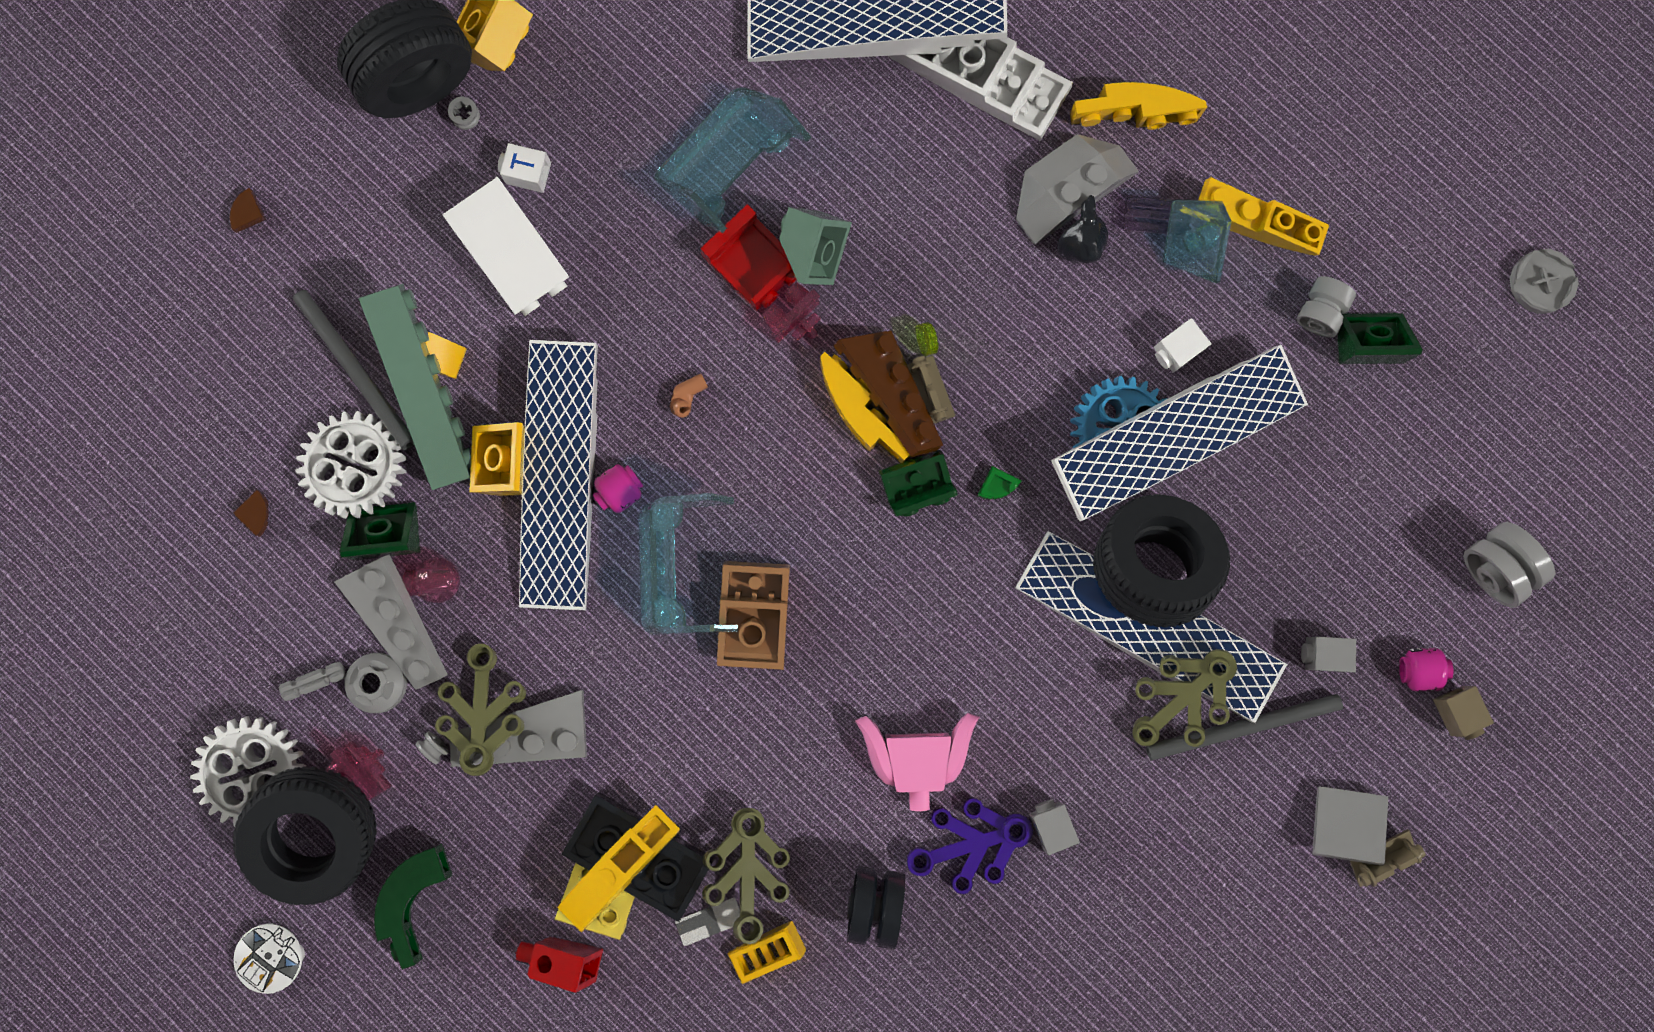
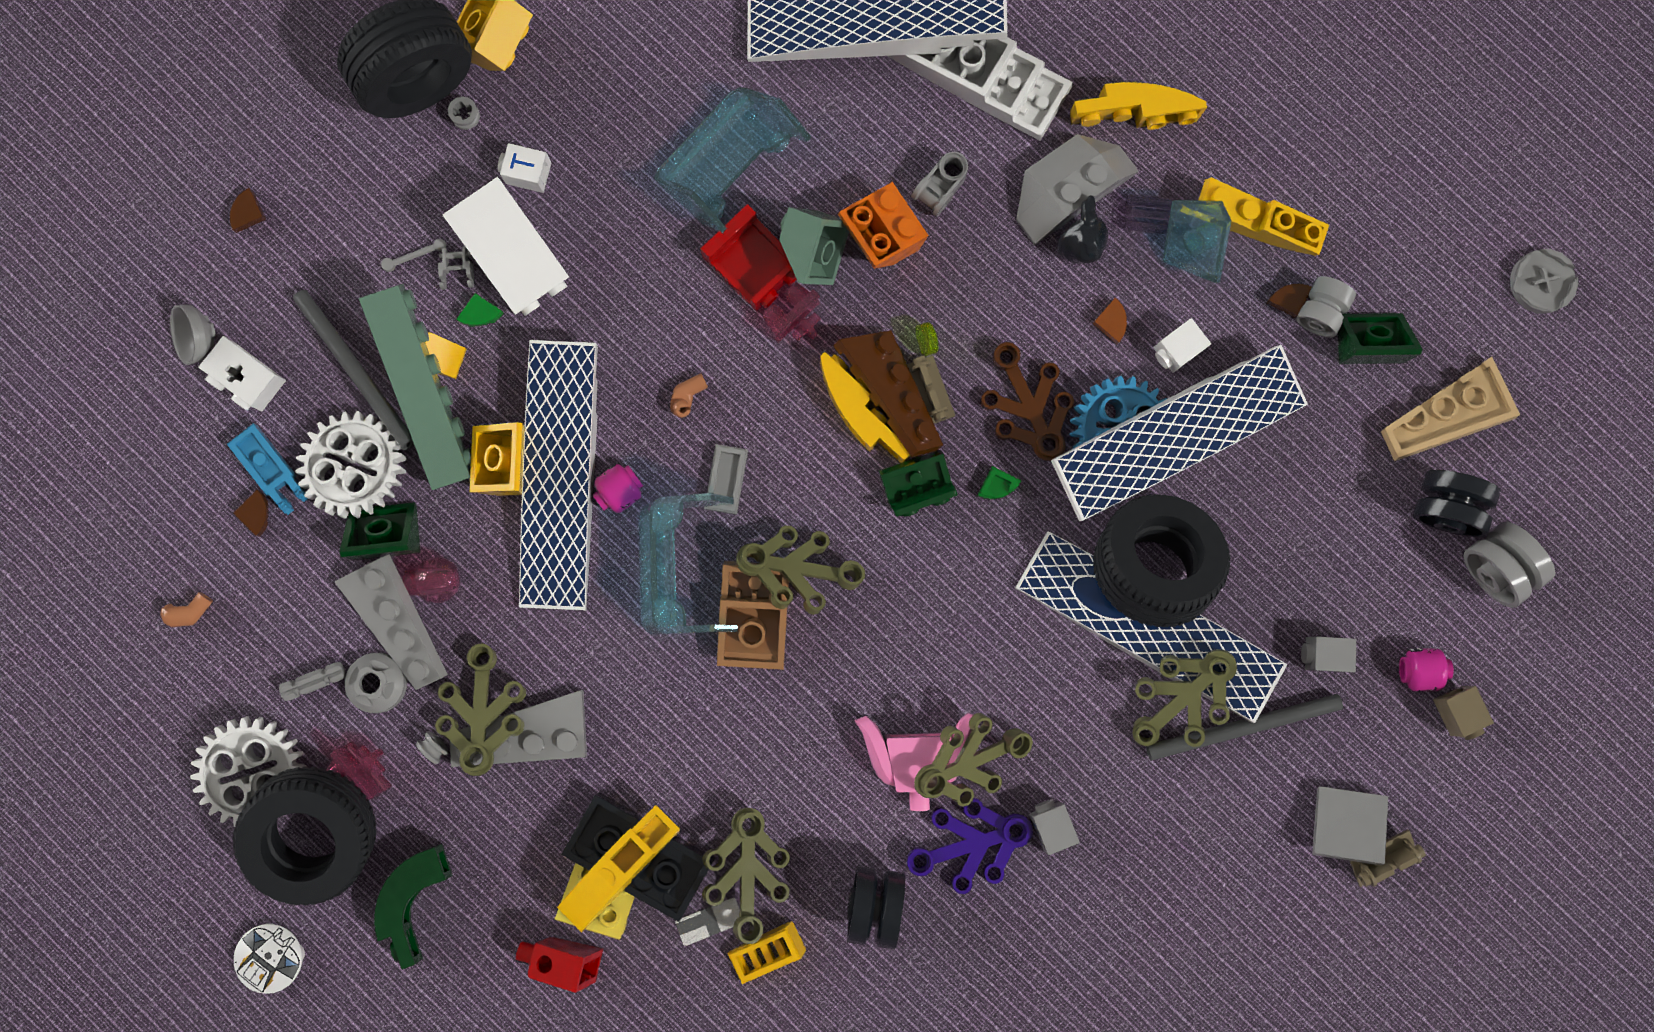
(185, 615): none -> nougat arm
(191, 333): none -> light grey piece
(230, 359): none -> white brick
(266, 466): none -> dark azure hinge
(389, 264): none -> light grey hinge
(444, 268): none -> light grey piece
(479, 312): none -> green tile
(727, 476): none -> light grey tile
(795, 569): none -> olive plant
(884, 227): none -> orange slope
(933, 778): none -> olive plant
(939, 188): none -> light grey piece
(1030, 407): none -> reddish brown plant
(1112, 321): none -> dark orange tile
(1290, 298): none -> reddish brown tile
(1457, 503): none -> black wheel
(1459, 410): none -> tan wing

